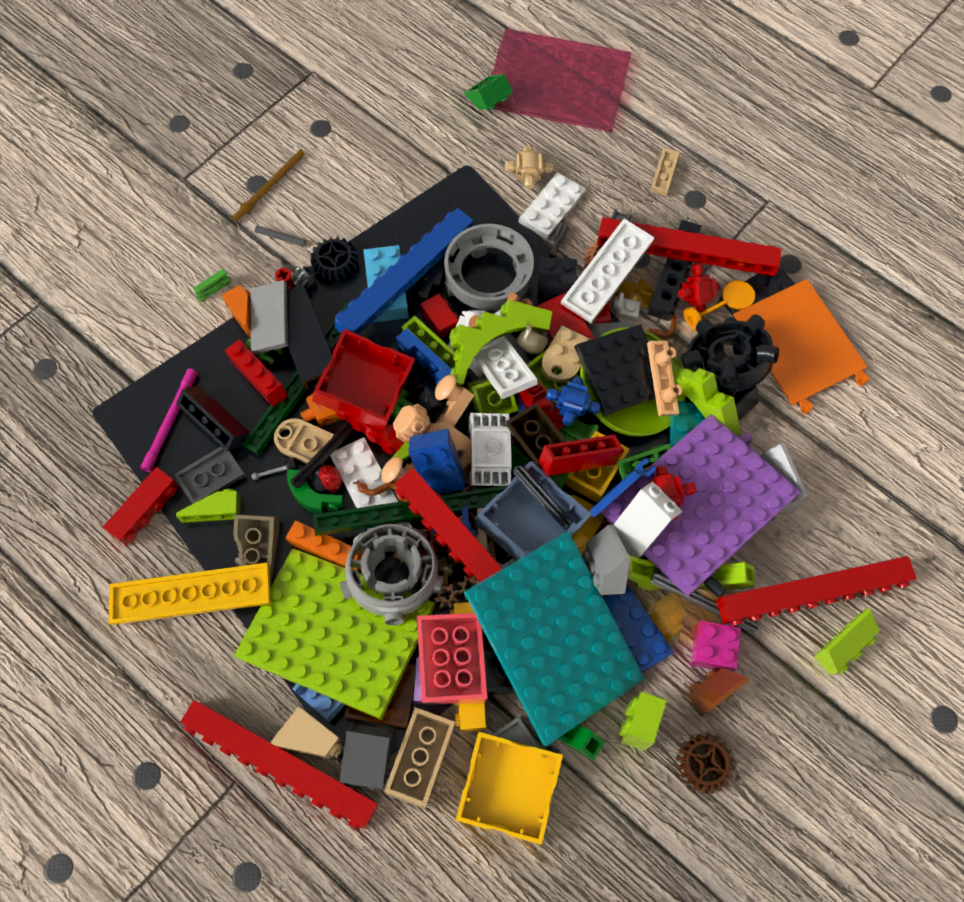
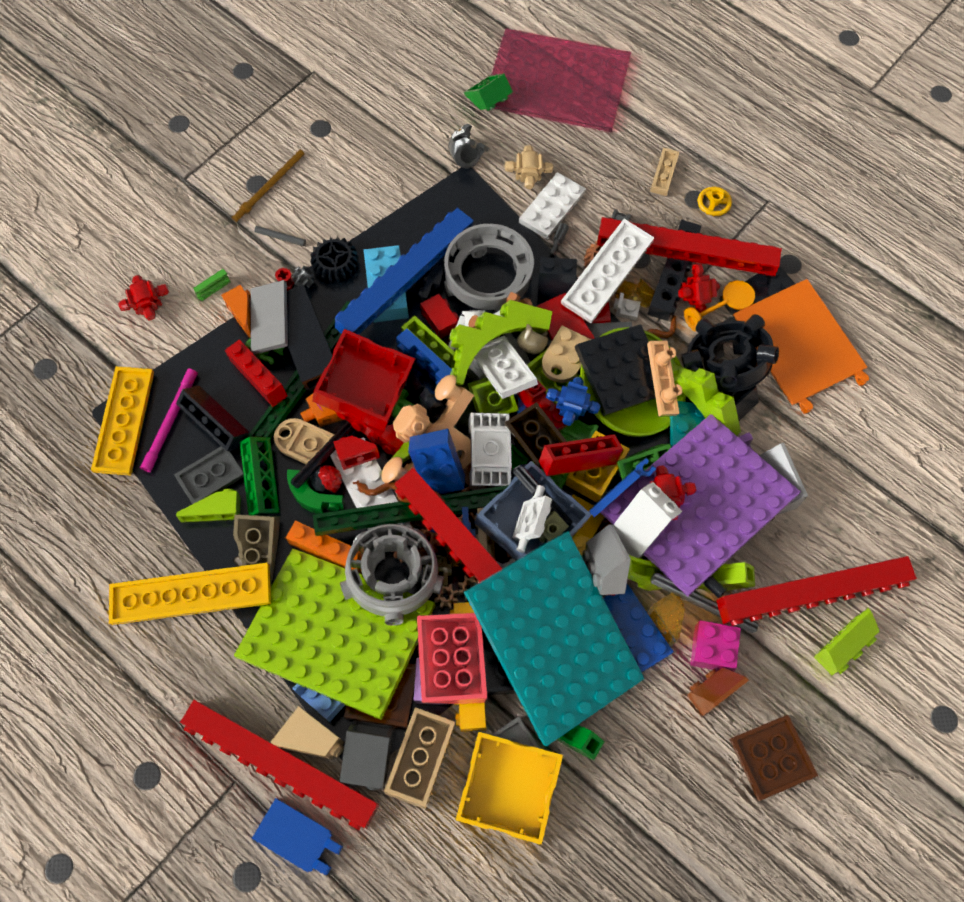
(122, 421): none -> yellow plate
(141, 506): red brick -> none
(143, 297): none -> red piece
(254, 476): none -> green fence
(288, 464): hinge -> none
(295, 837): none -> blue tile
(355, 451): none -> red slope
(461, 149): none -> dark grey piece
(532, 518): none -> white plate
(554, 527): none -> olive brick
(642, 721): lime brick -> none
(713, 748): reddish brown gear -> none
(715, 195): none -> yellow piece
(773, 757): none -> reddish brown plate

